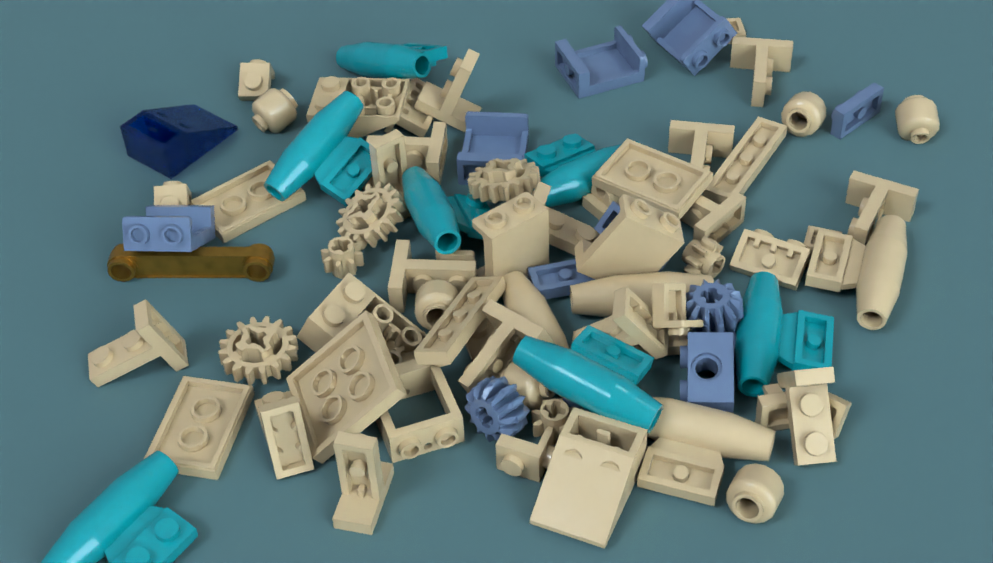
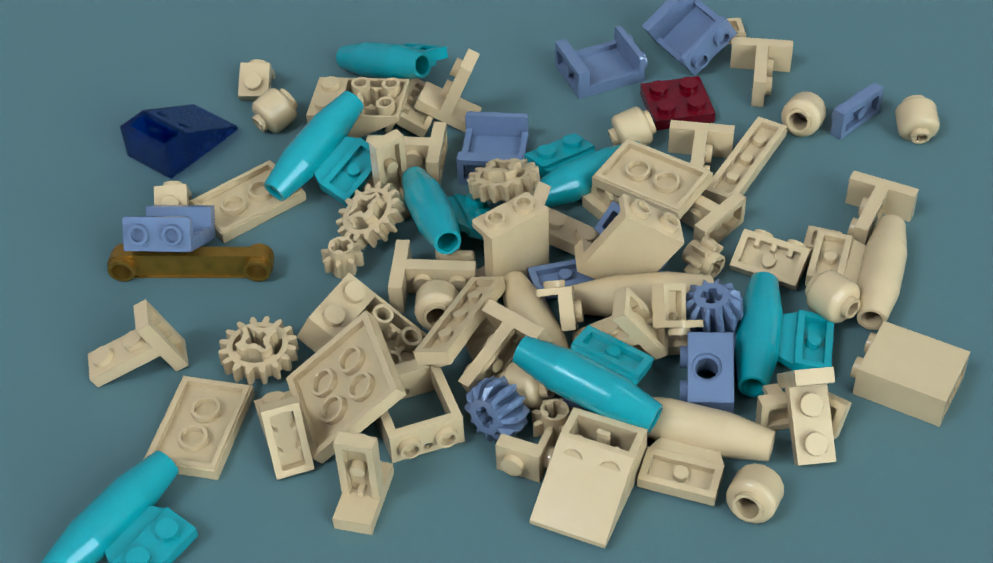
(569, 309): none -> tan bracket
(632, 125): none -> tan head
(677, 100): none -> dark red plate
(833, 296): none -> tan head
(909, 372): none -> tan brick

